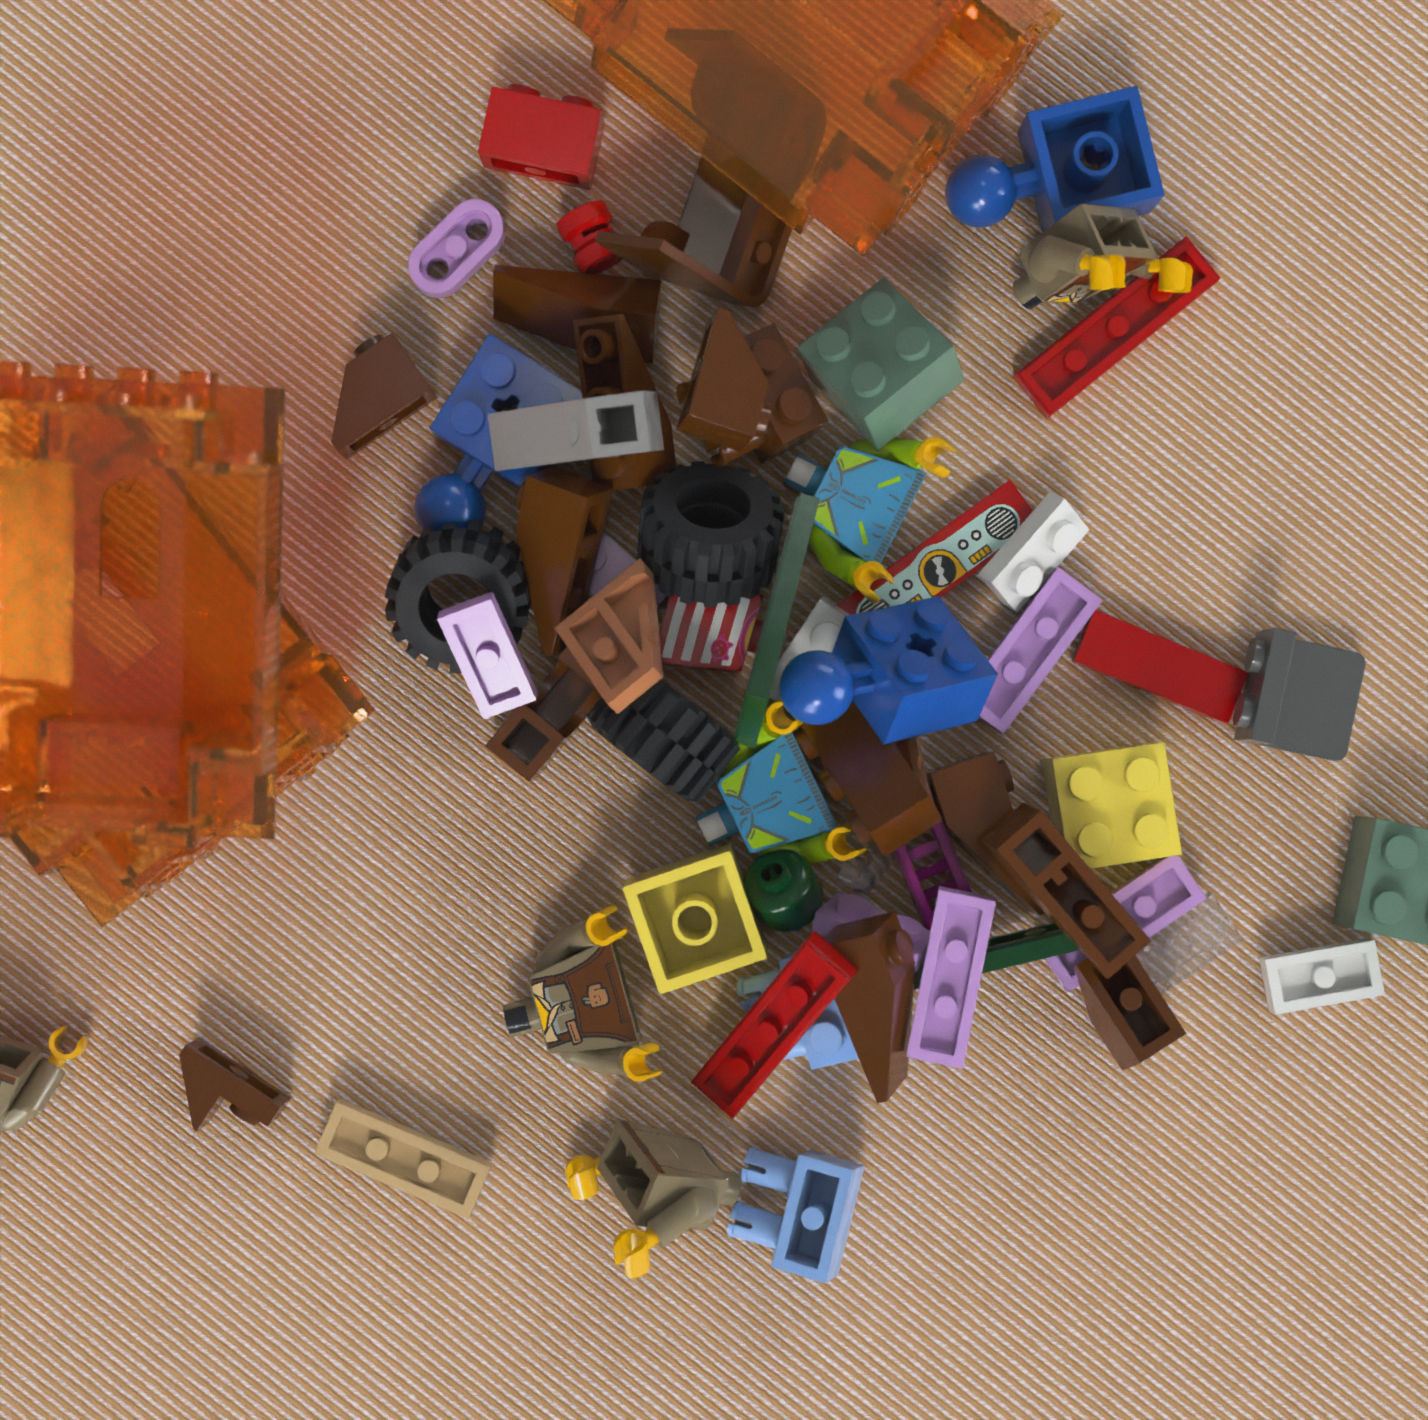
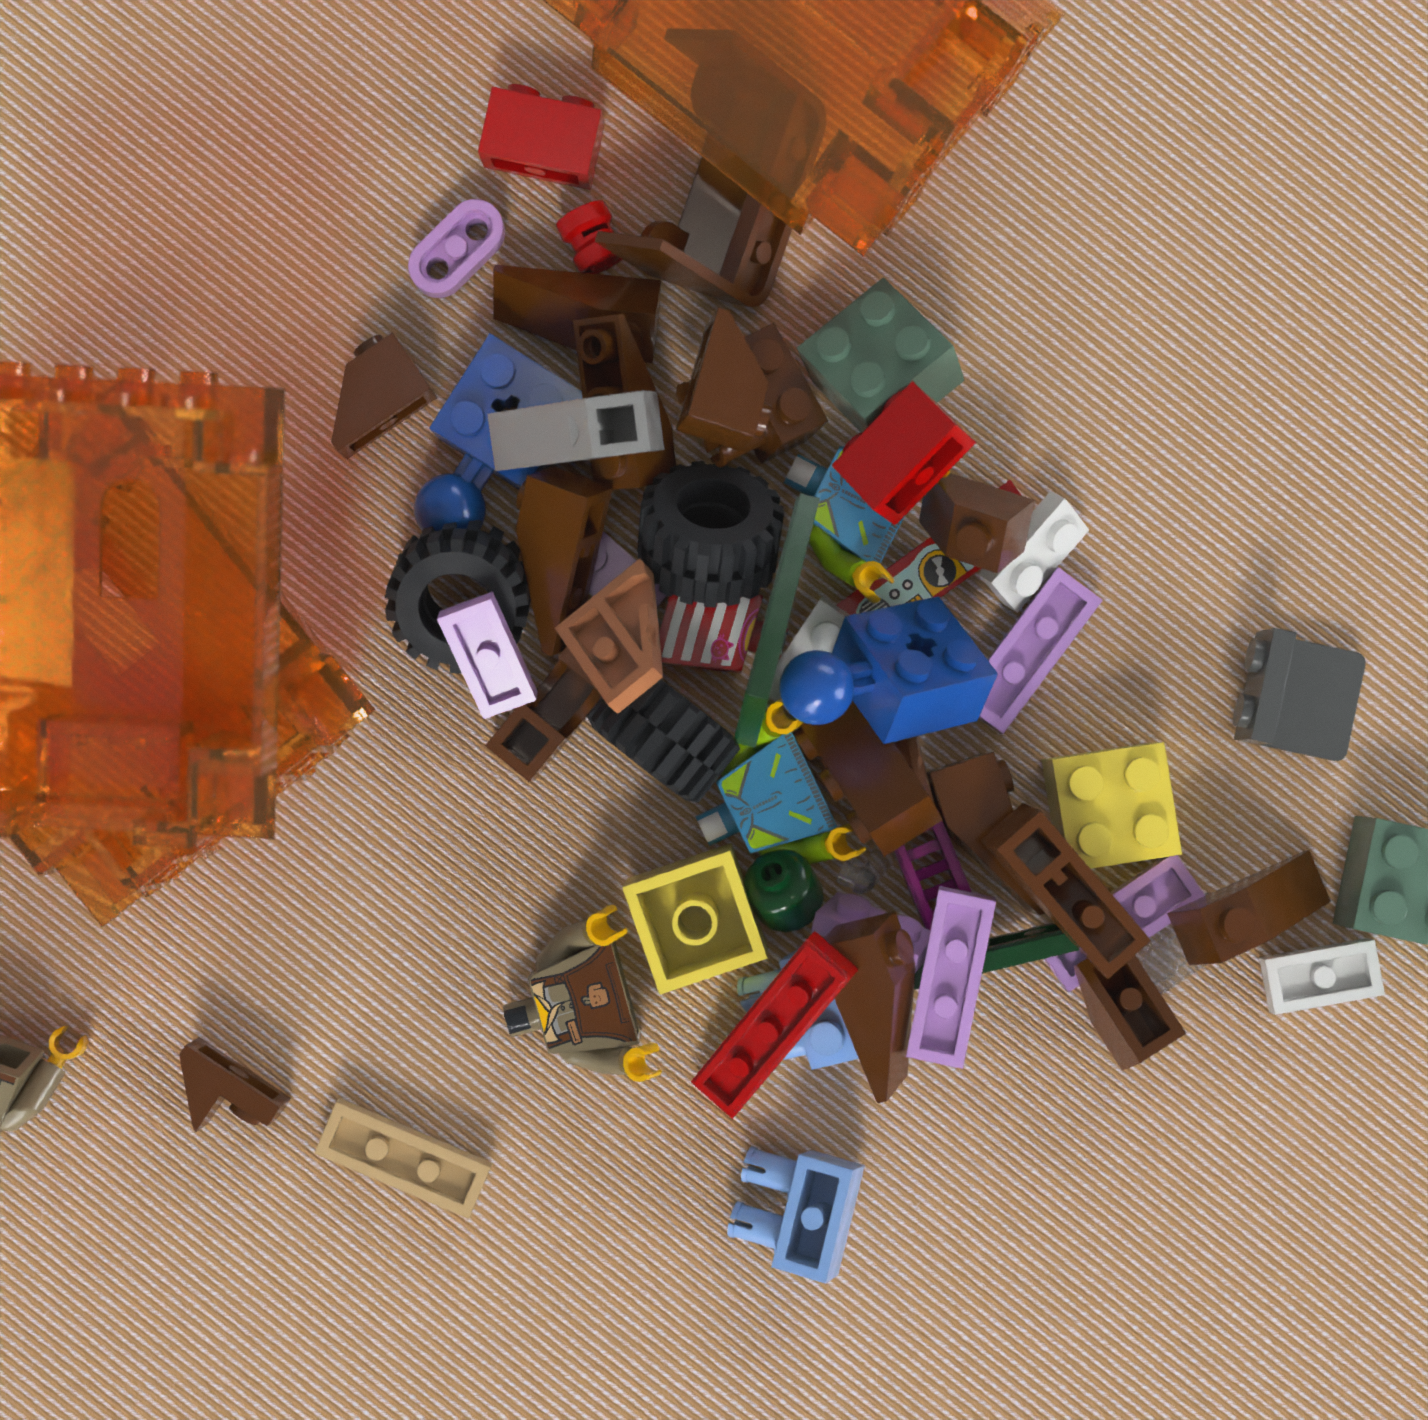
(661, 1183): dark tan torso -> none
(902, 453): none -> red brick
(976, 522): none -> reddish brown slope
(1092, 253): dark tan torso -> none
(1101, 128): blue brick -> none
(1110, 333): red tile -> none
(1159, 667): red tile -> none
(1249, 911): none -> reddish brown slope

